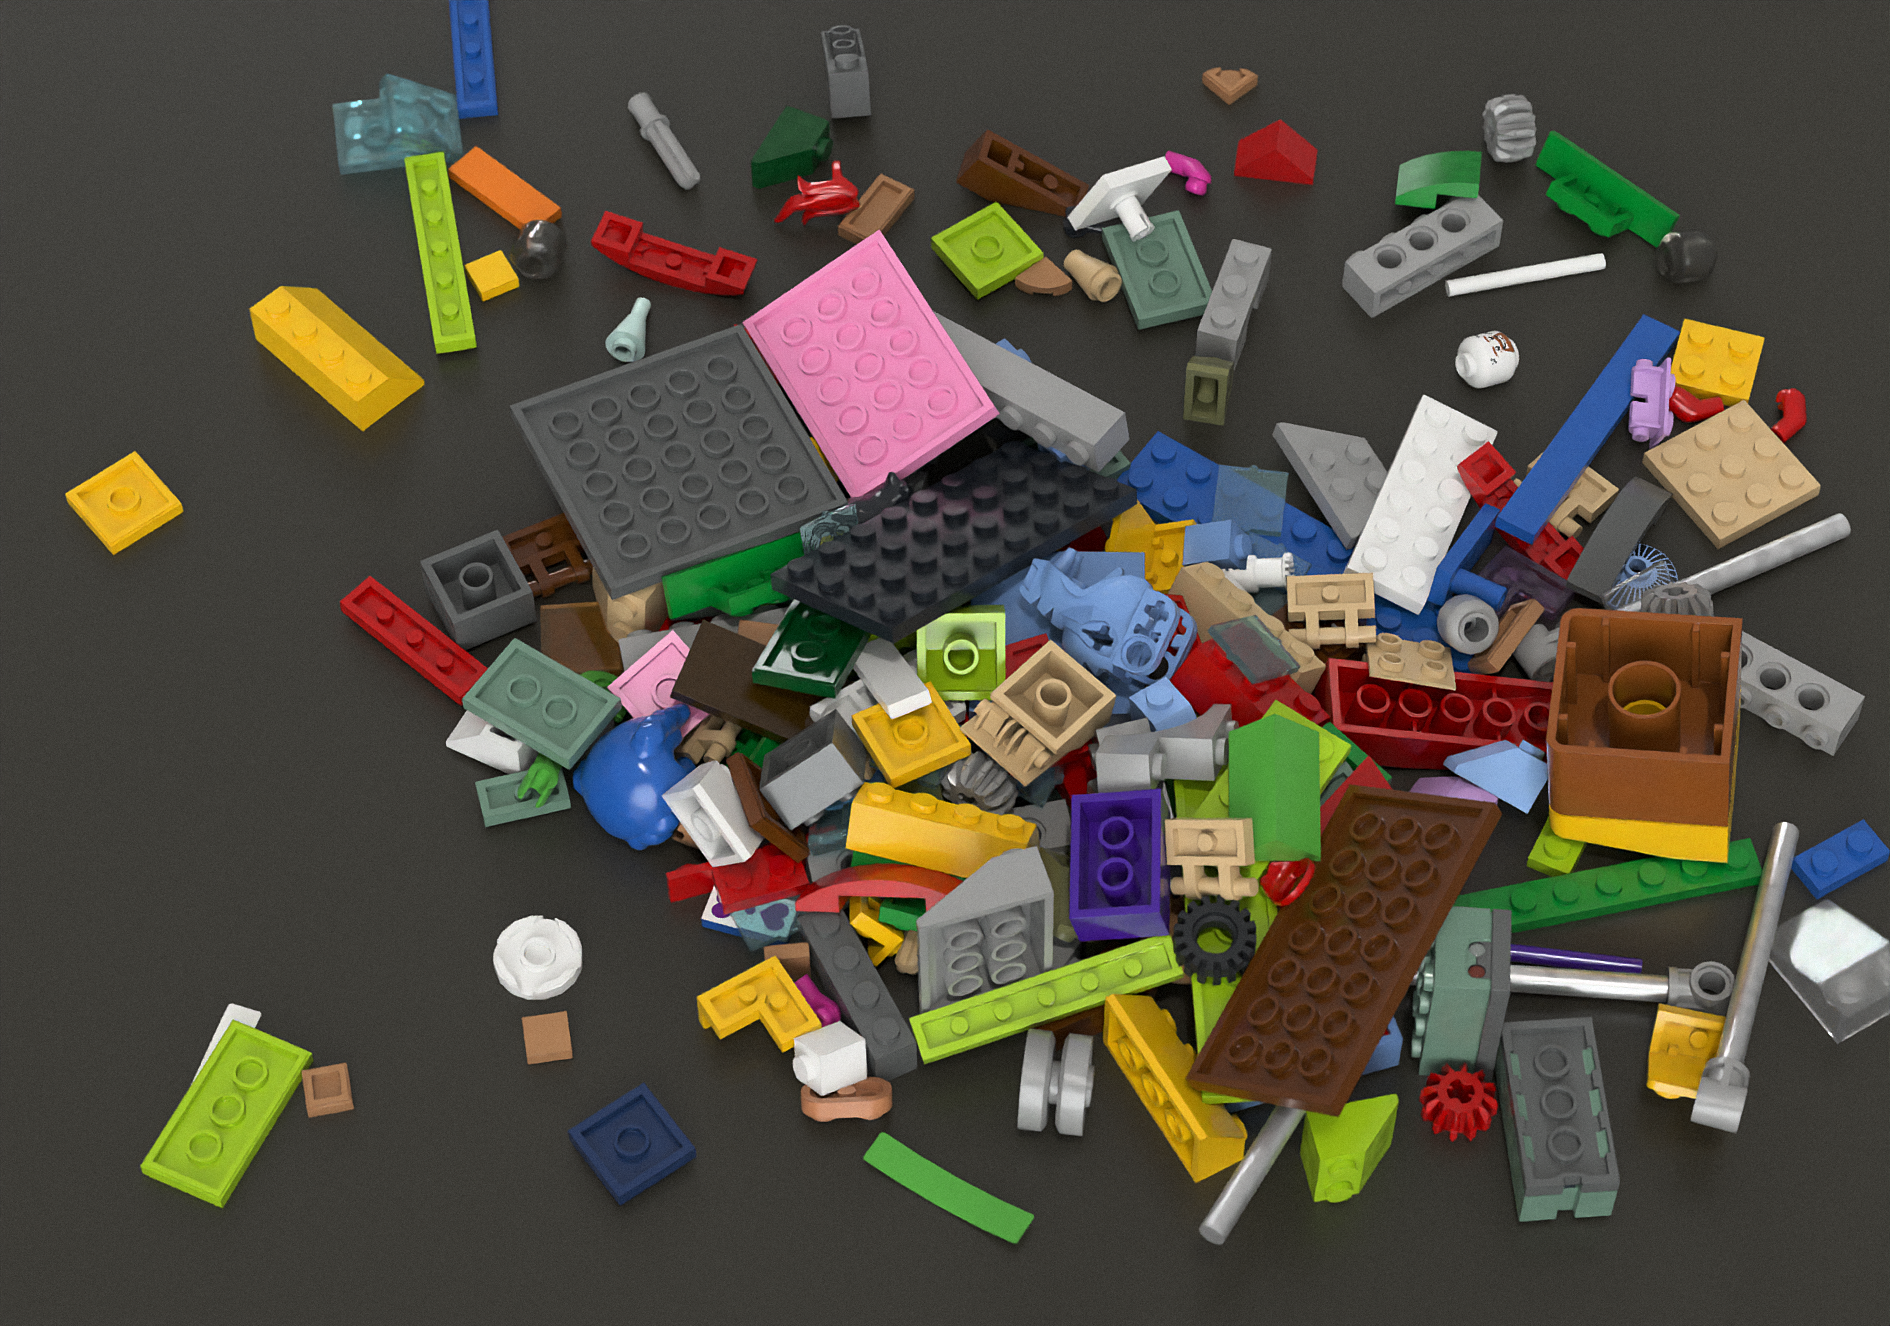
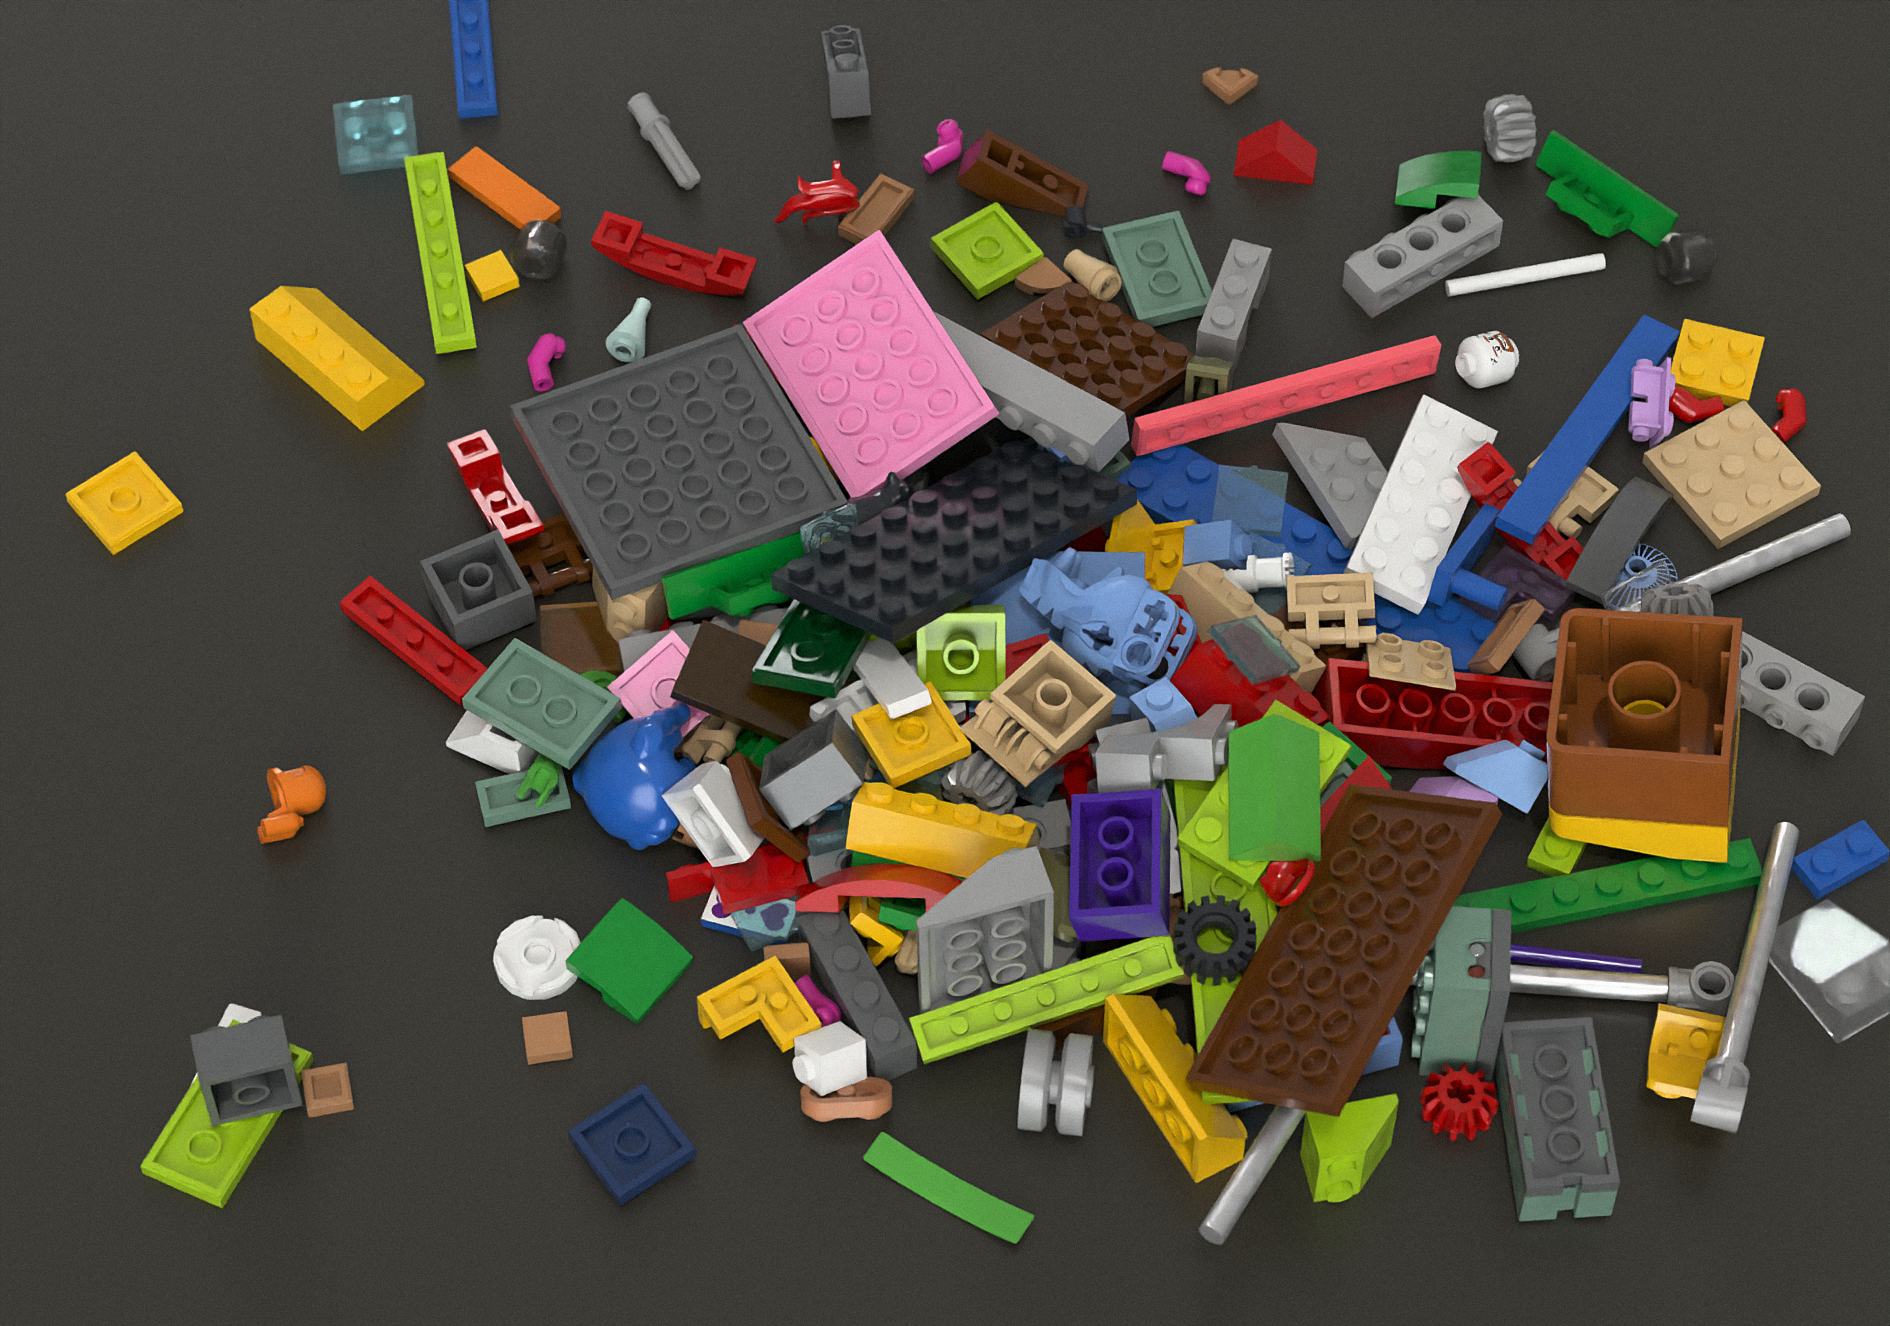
(246, 1069): none -> dark grey brick
(293, 795): none -> orange piece
(420, 118): clear light blue plate -> none
(492, 488): none -> red slope
(538, 360): none -> dark pink arm
(629, 960): none -> green slope
(791, 148): dark green slope -> none
(949, 146): none -> dark pink arm
(1094, 347): none -> reddish brown piece
(1121, 196): white tile -> none
(1211, 842): tan plate -> none
(1285, 395): none -> coral tile
(1468, 624): light grey head -> none

